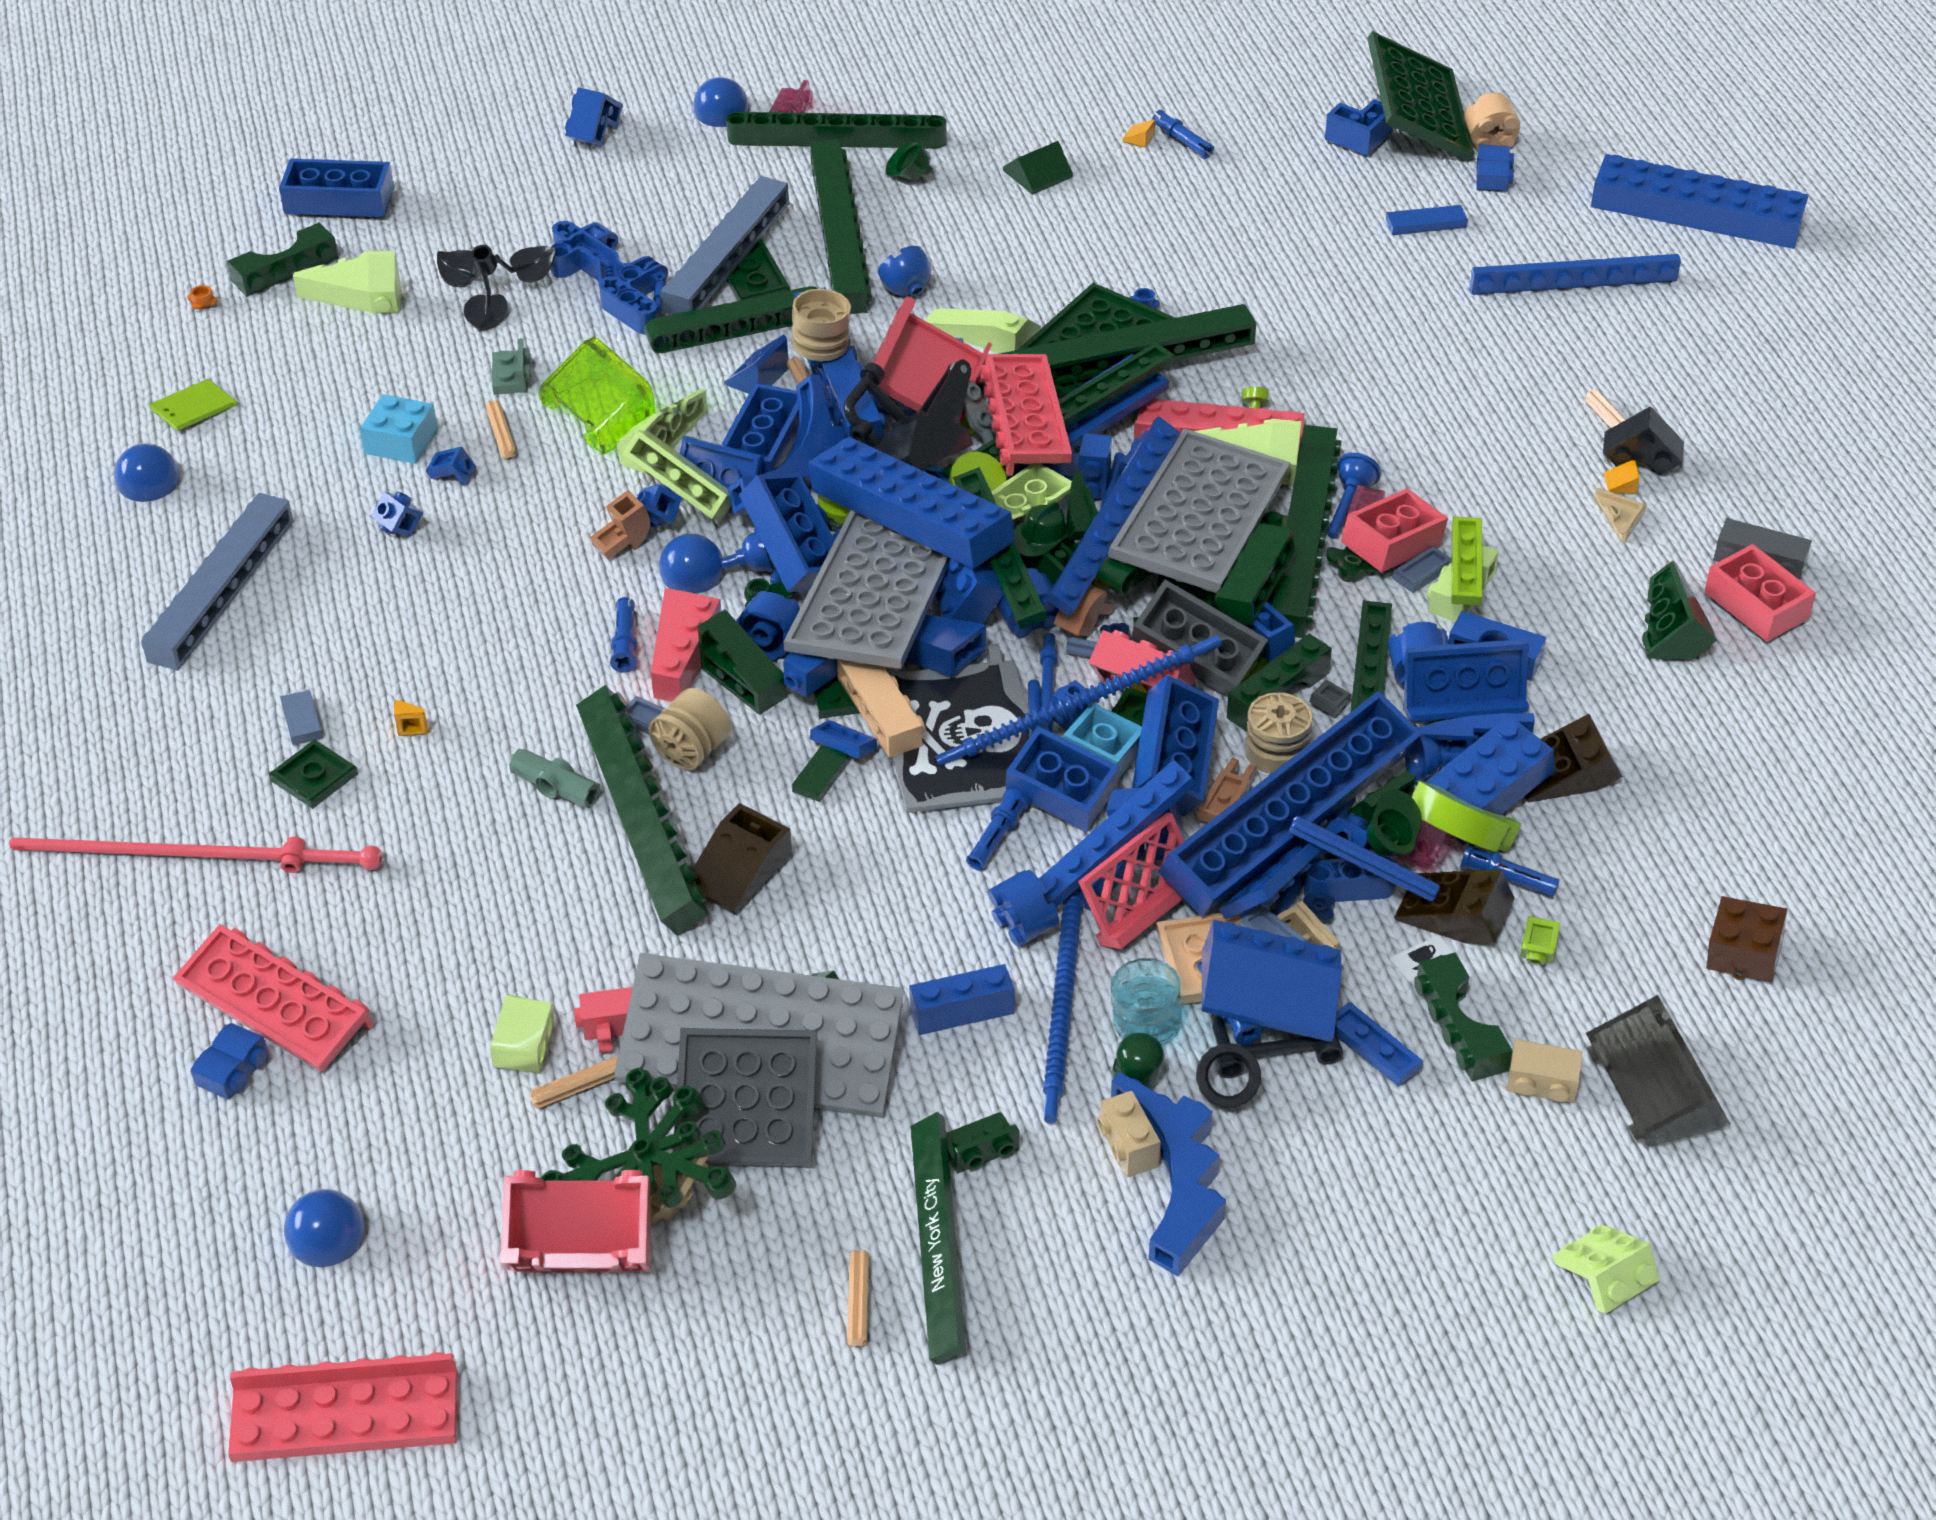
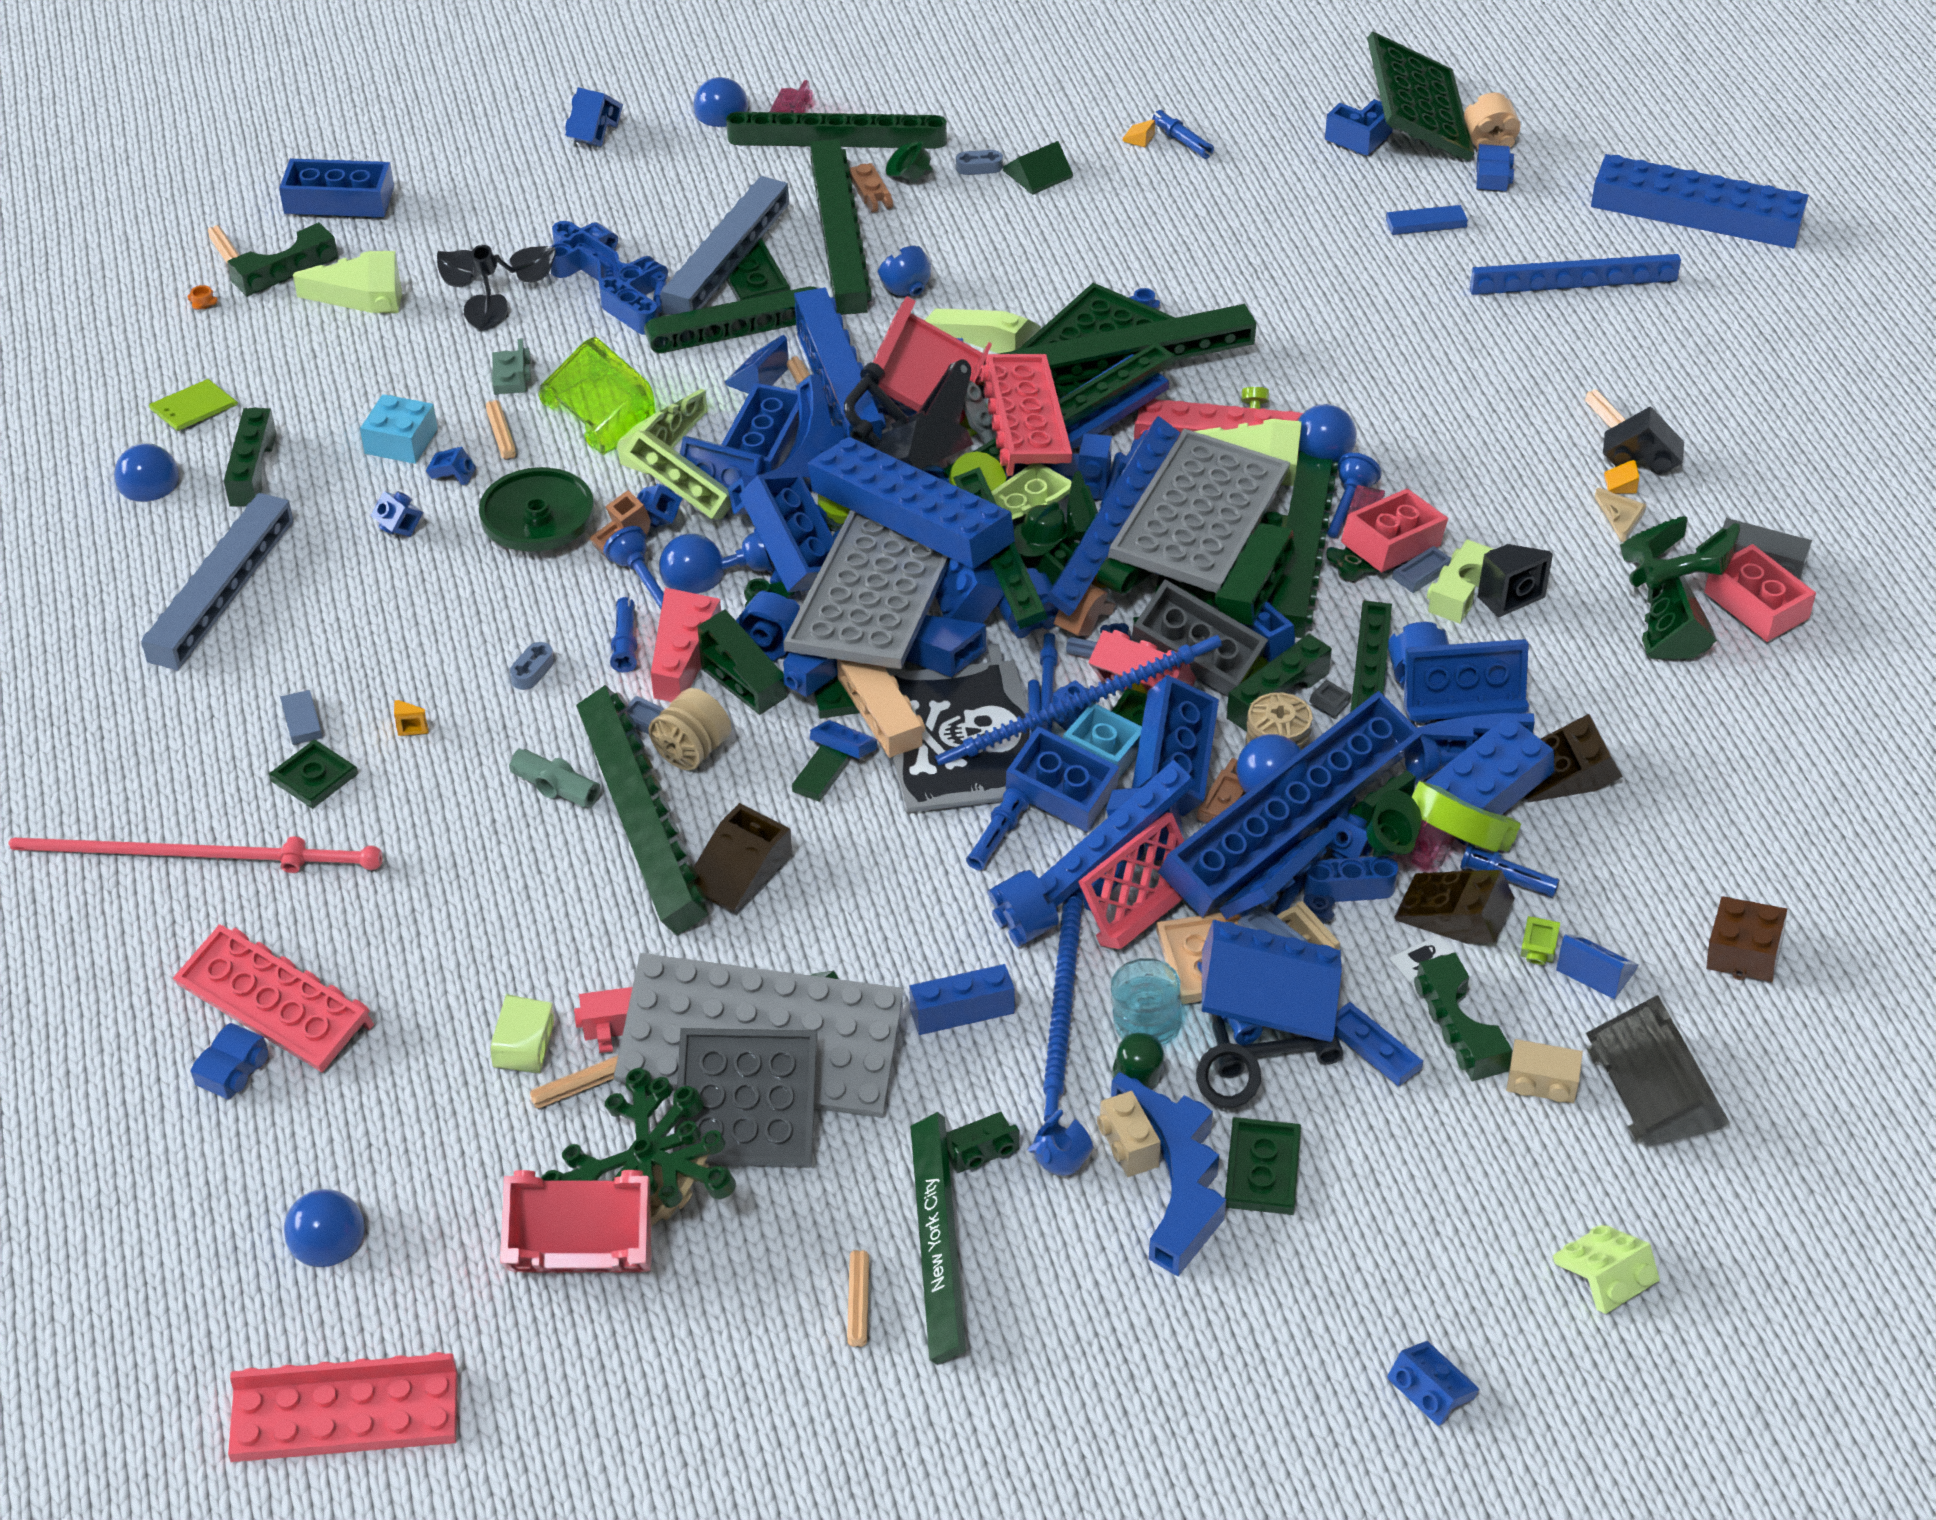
(222, 243): none -> light nougat axle
(243, 474): none -> dark green arch
(536, 509): none -> dark green dish
(536, 667): none -> sand blue beam
(628, 549): none -> blue piece
(820, 324): tan wheel -> none
(870, 186): none -> nougat hinge
(979, 162): none -> sand blue beam
(1061, 1149): none -> blue helmet
(1263, 757): none -> blue piece
(1263, 1166): none -> dark green tile
(1327, 432): none -> blue piece
(1364, 858): blue axle -> none
(1431, 1381): none -> blue bracket
(1466, 561): lime plate -> none
(1474, 629): blue arch -> none
(1513, 577): none -> black slope
(1594, 965): none -> blue slope
(1644, 548): none -> dark green piece

